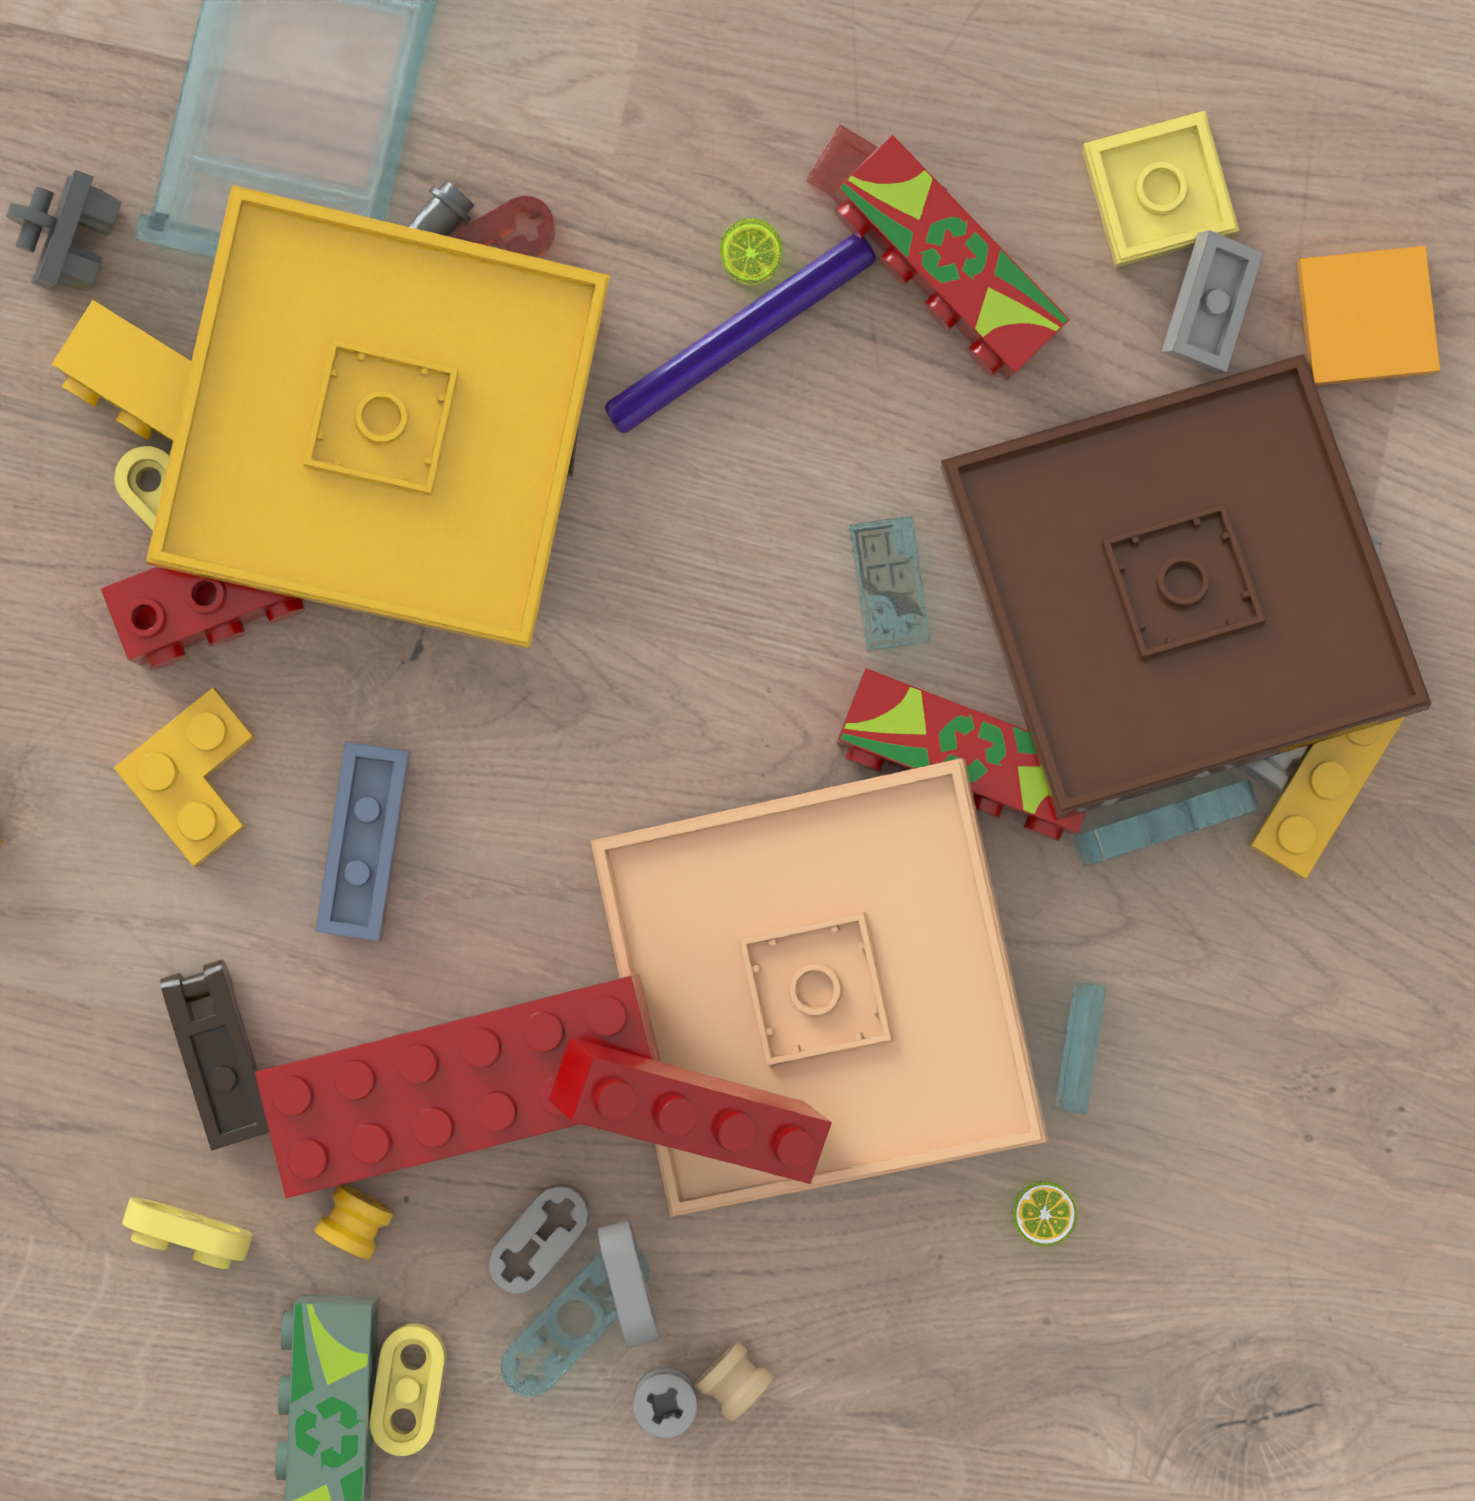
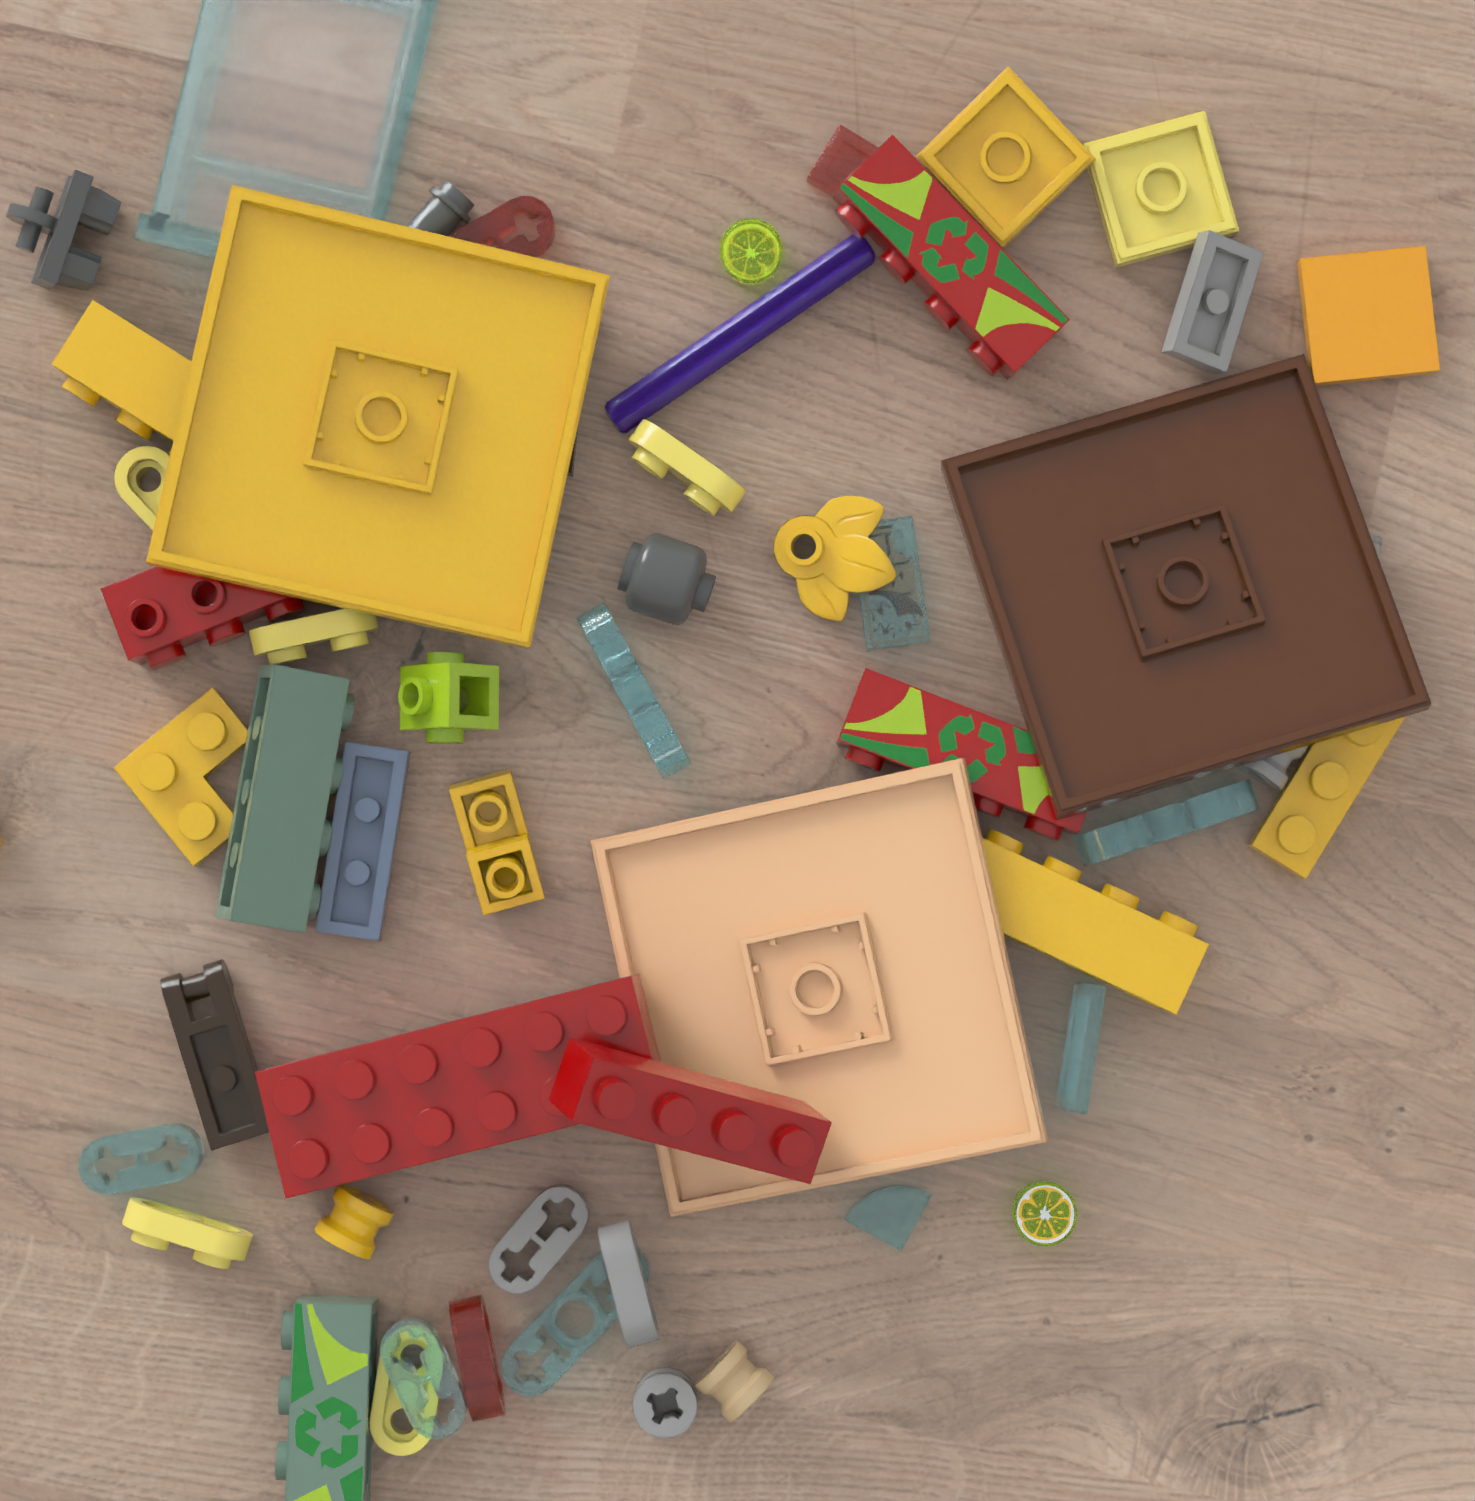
(144, 1173): none -> clear light blue beam
(284, 798): none -> sand green brick
(287, 639): none -> light yellow plate
(409, 1384): none -> clear light blue beam
(448, 697): none -> lime brick
(477, 1358): none -> clear red beam
(496, 841): none -> yellow slope
(633, 690): none -> clear light blue beam
(666, 579): none -> dark grey head
(707, 484): none -> light yellow plate
(843, 555): none -> yellow plate
(890, 1213): none -> clear light blue tile
(1006, 157): none -> yellow tile
(1092, 929): none -> yellow brick

